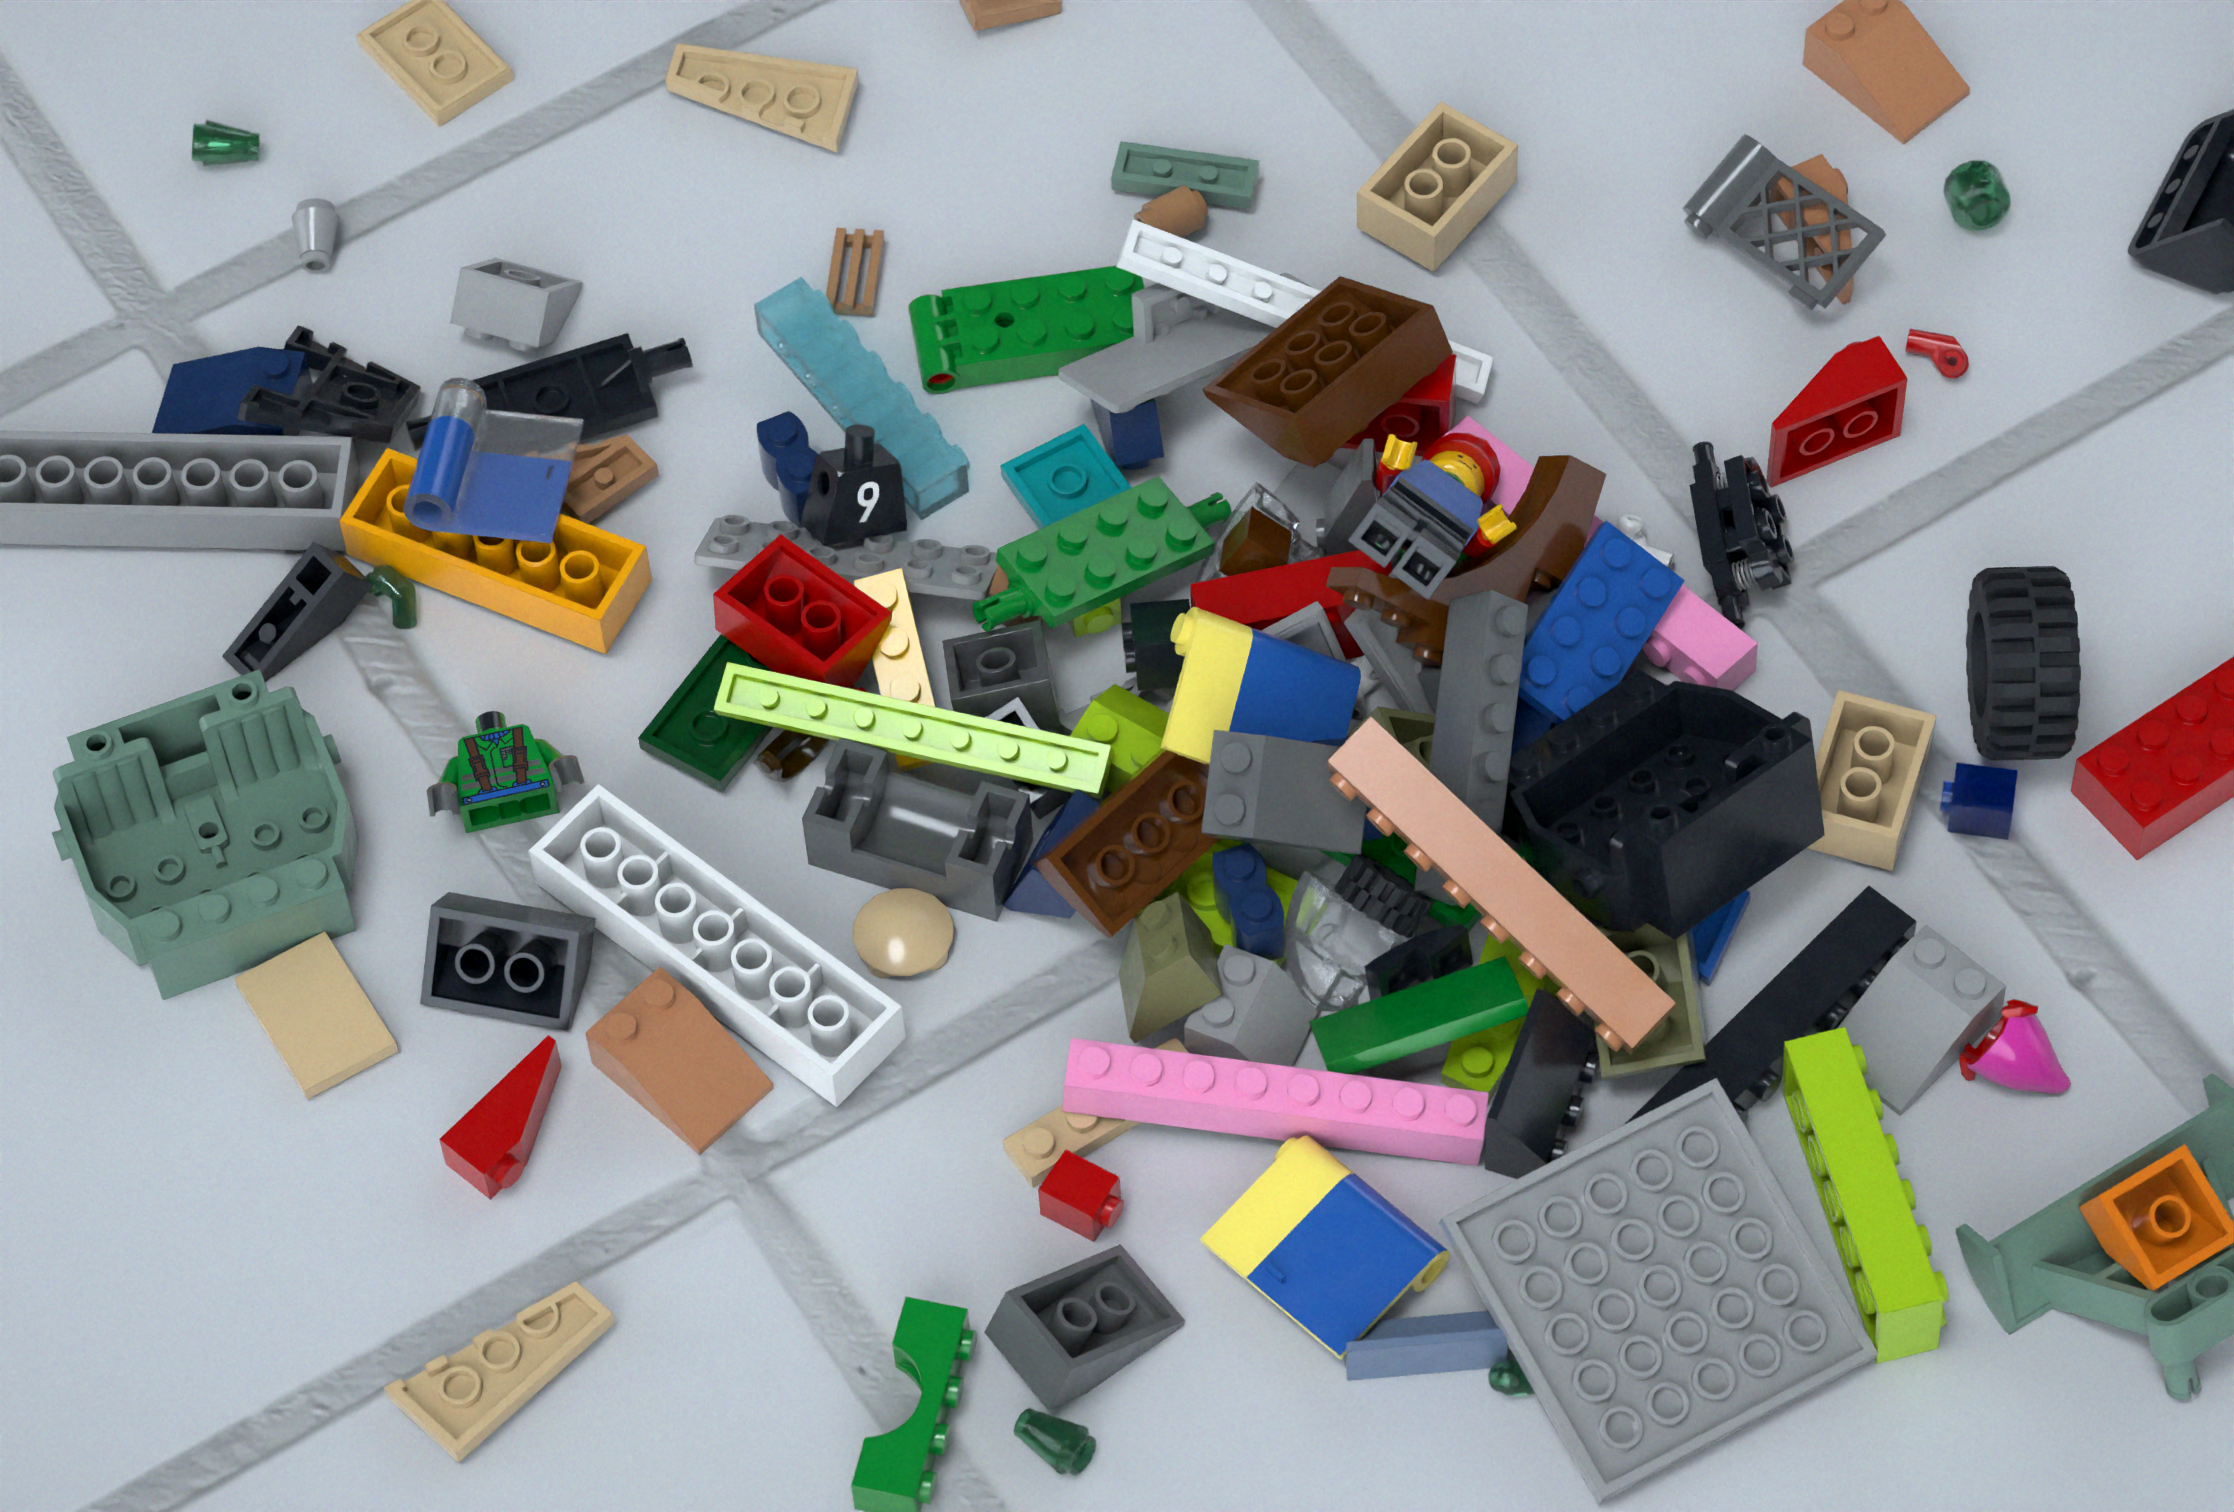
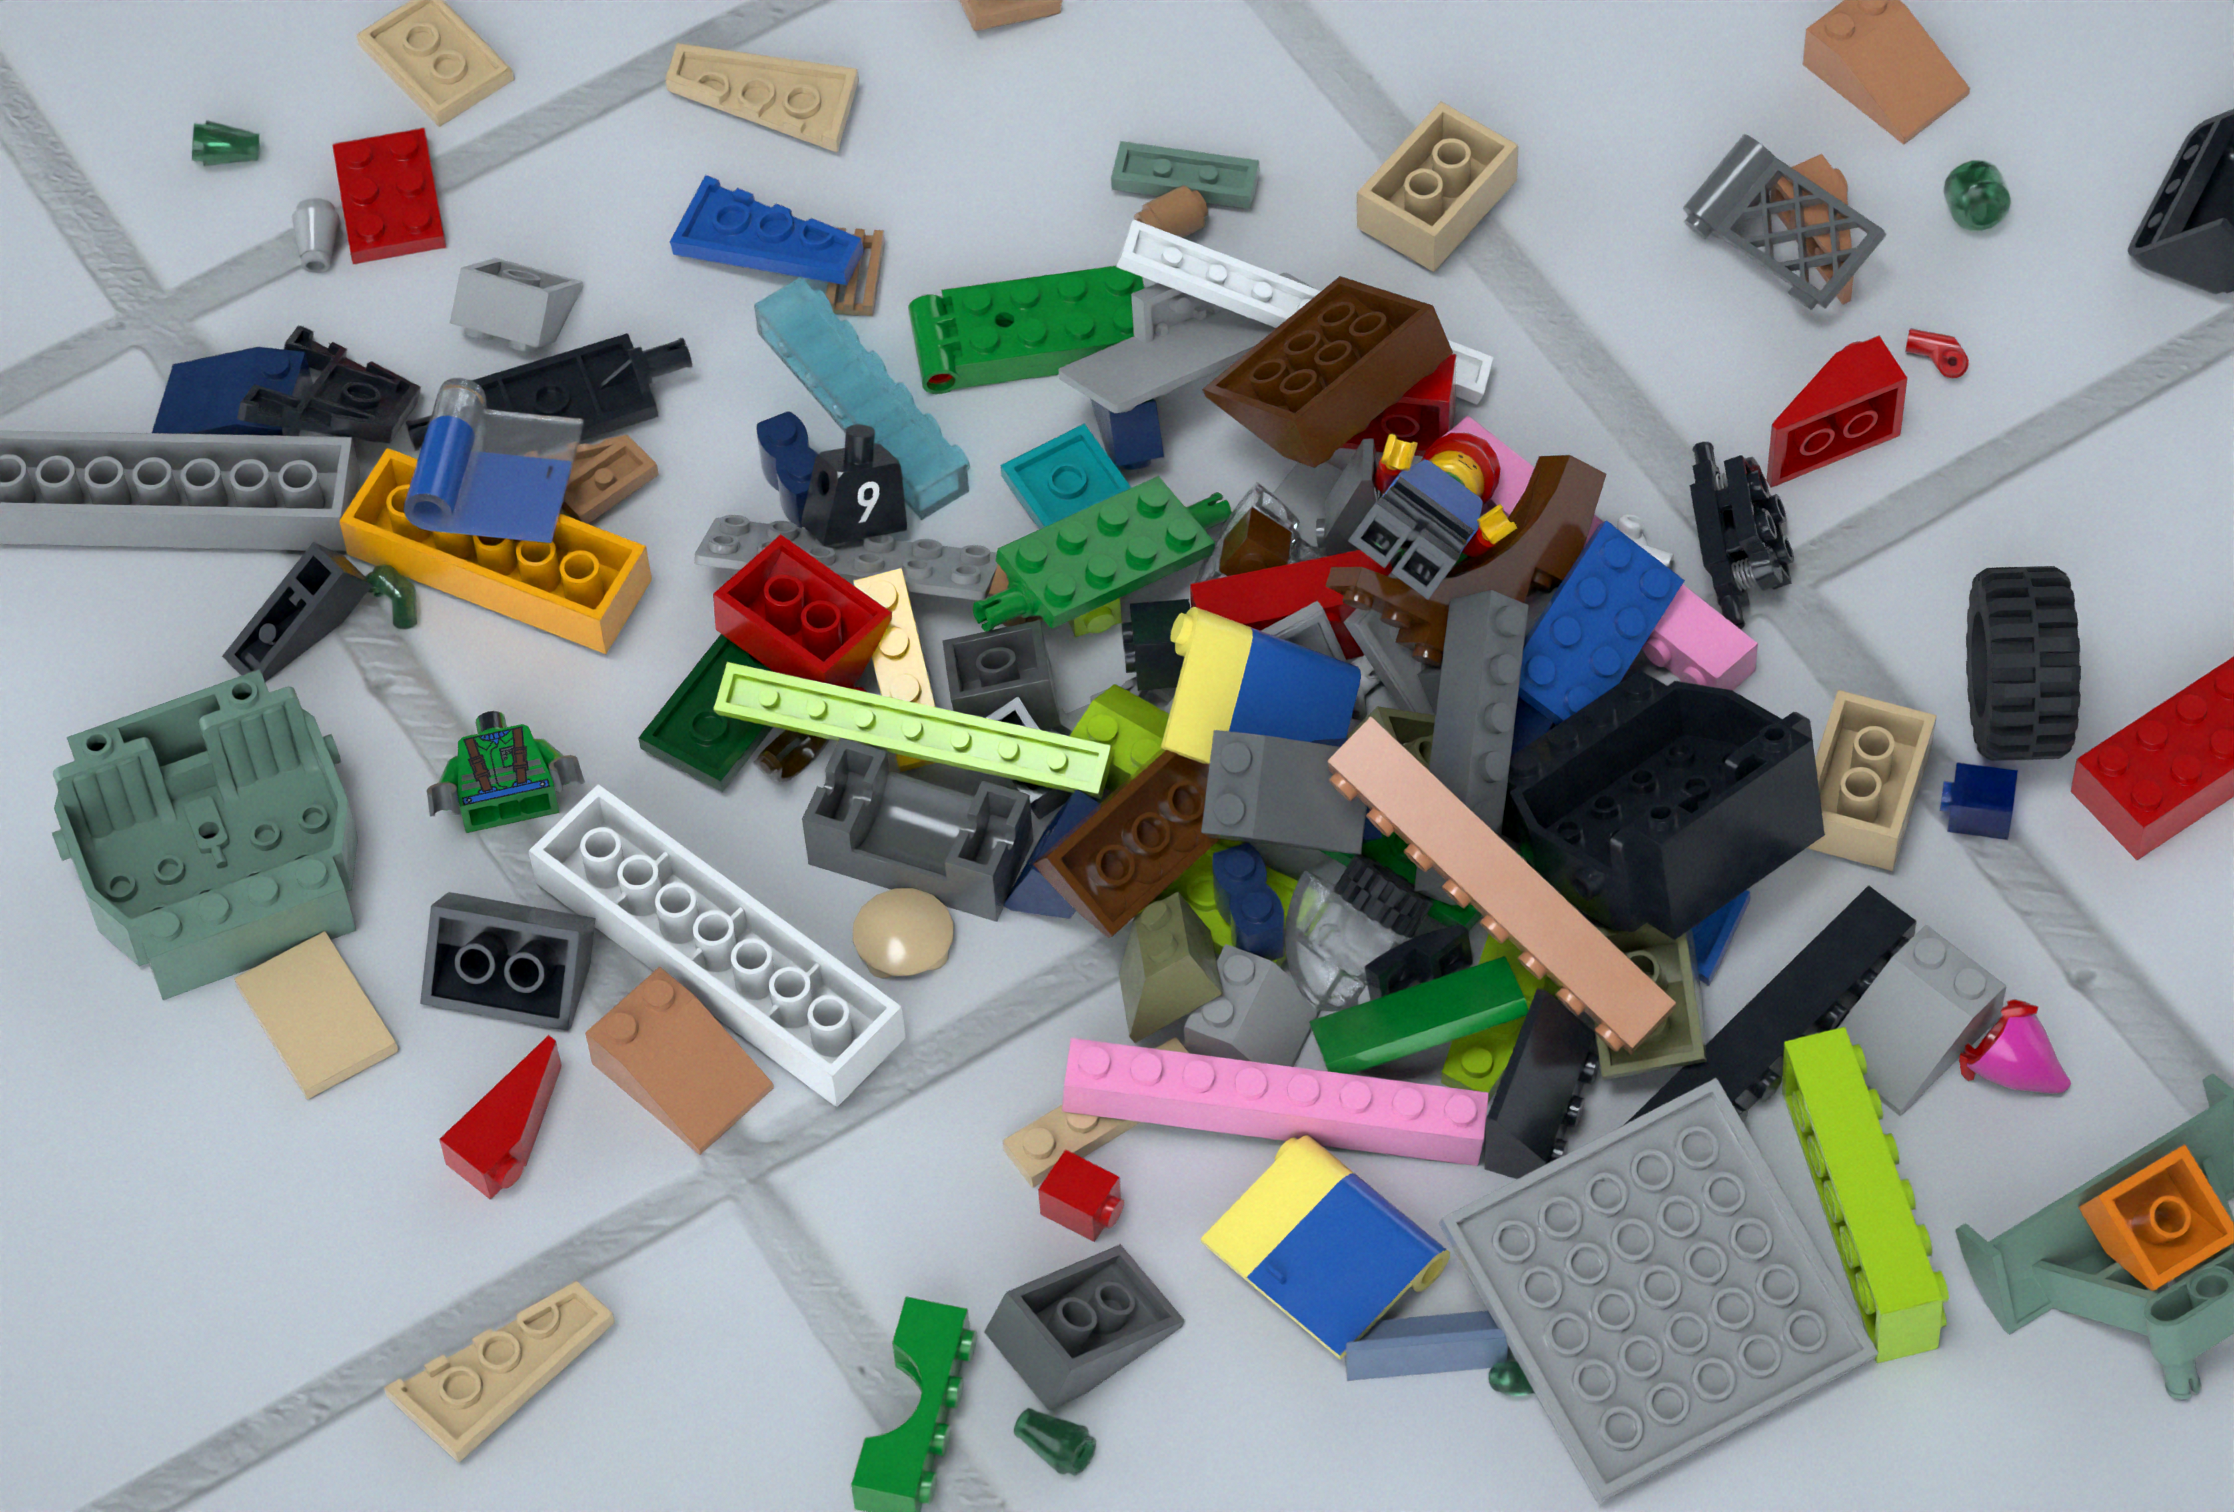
(388, 196): none -> red plate
(749, 234): none -> blue wing

